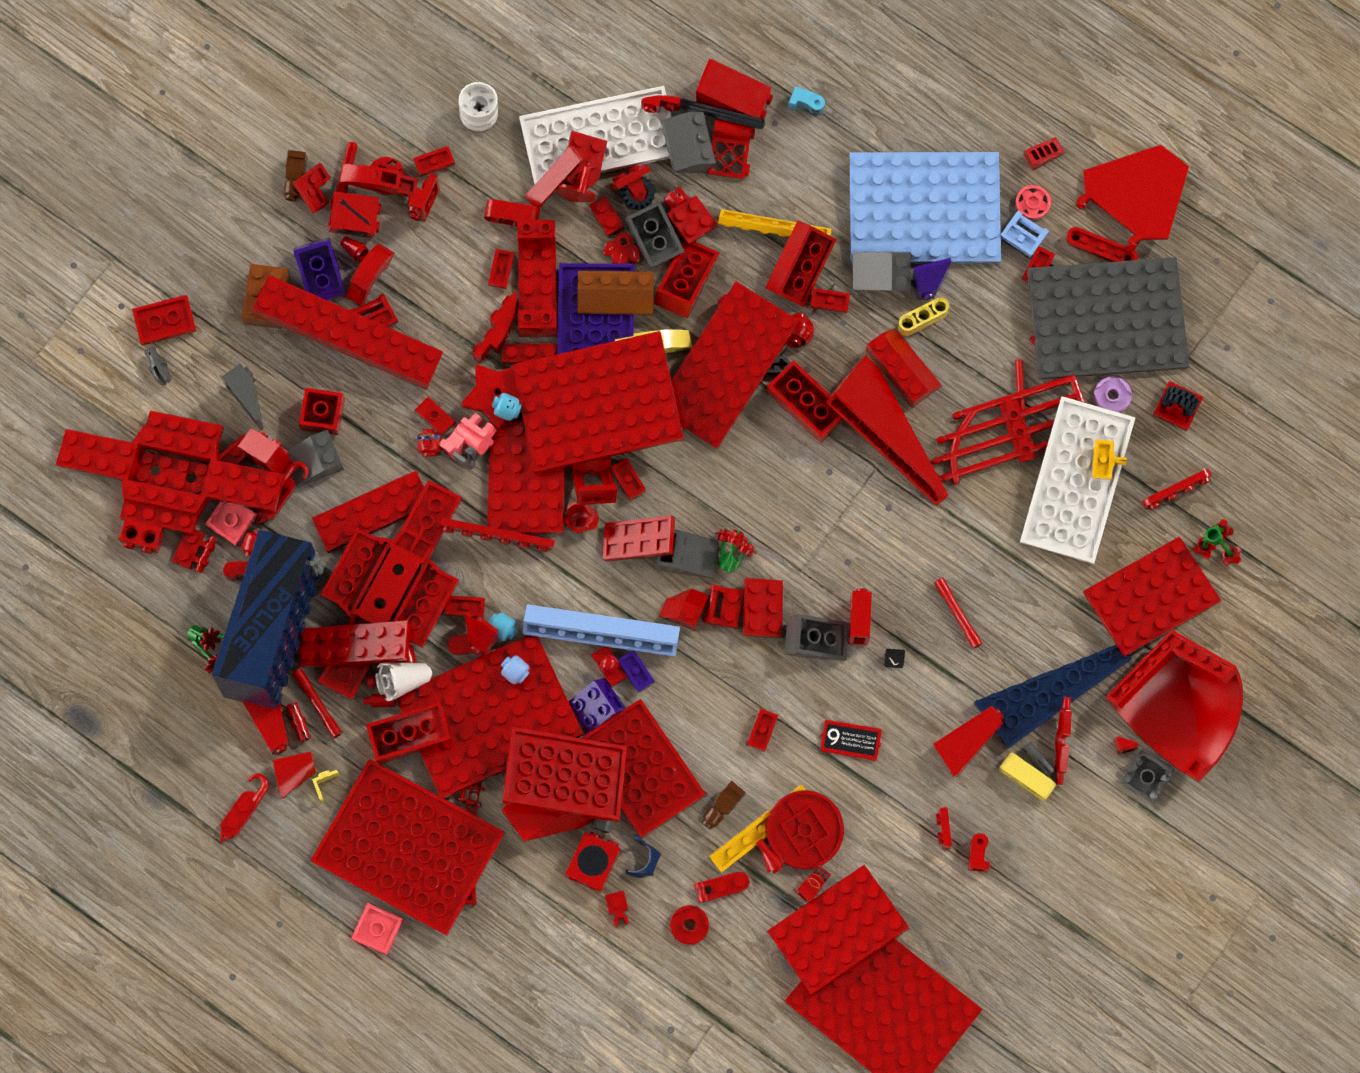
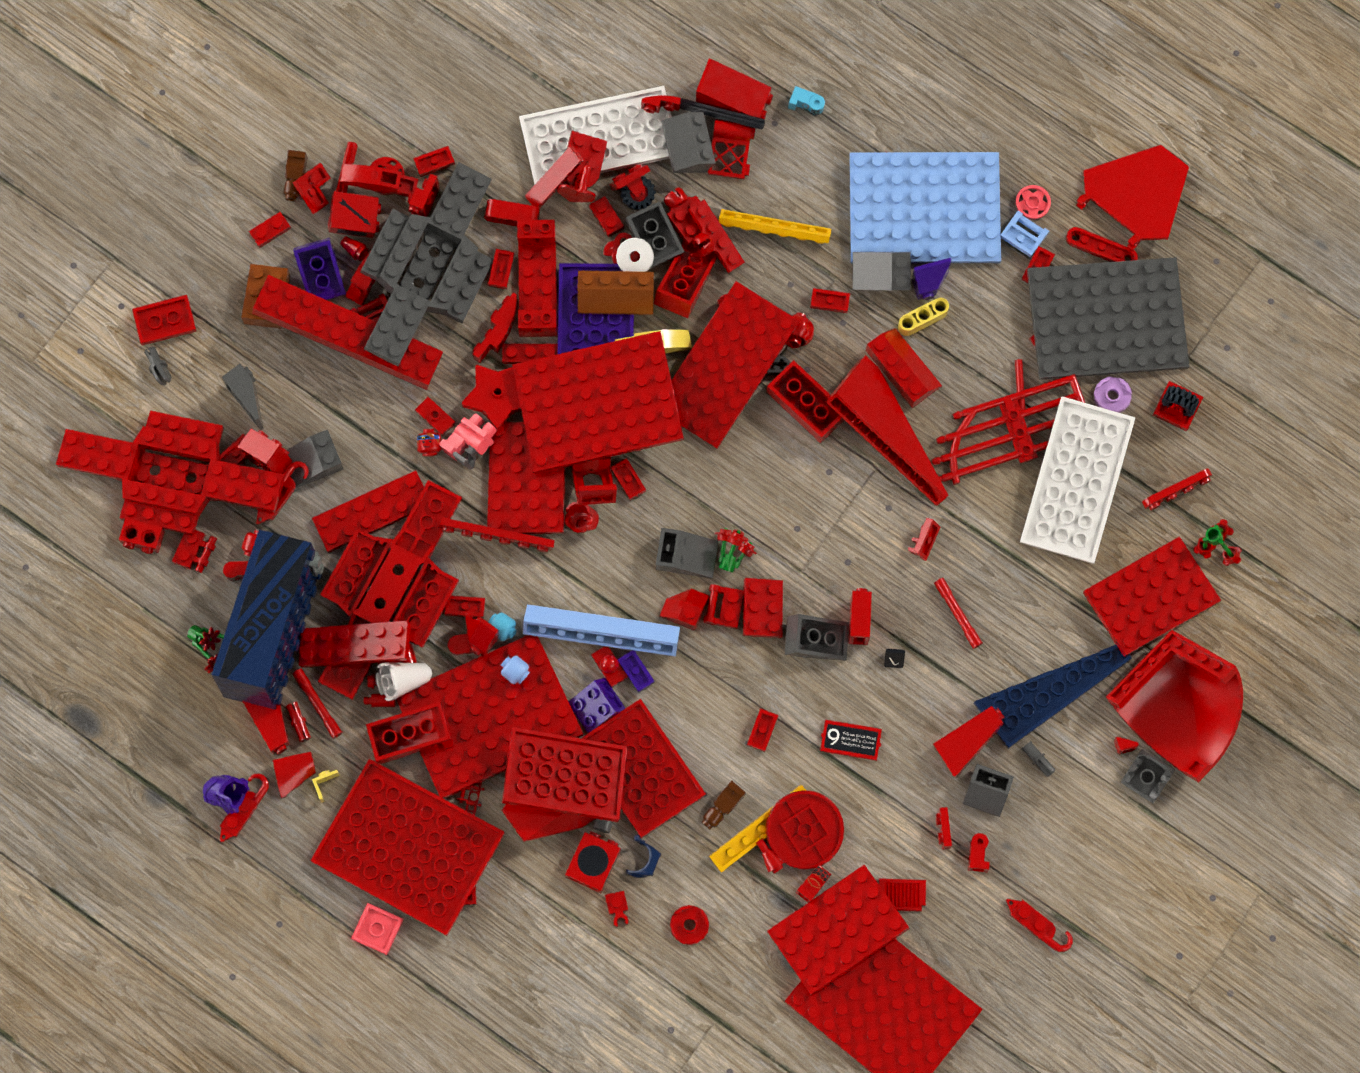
(219, 792): none -> dark purple helmet
(231, 521): coral tile -> none
(270, 229): none -> red plate
(321, 411): red brick -> none
(443, 232): none -> dark grey piece
(474, 98): white wheel -> none
(506, 406): medium azure head -> none
(639, 245): none -> white tile
(639, 538): plate -> none
(714, 237): none -> red plate
(722, 886): red plate -> none
(800, 263): red slope -> none
(905, 893): none -> red window
(927, 537): none -> red plate
(988, 790): none -> dark grey slope
(1027, 776): light yellow beam -> none
(1028, 154): red slope -> none
(1037, 924): none -> red plate
(1062, 733): red piece -> none
(1105, 459): yellow plate -> none

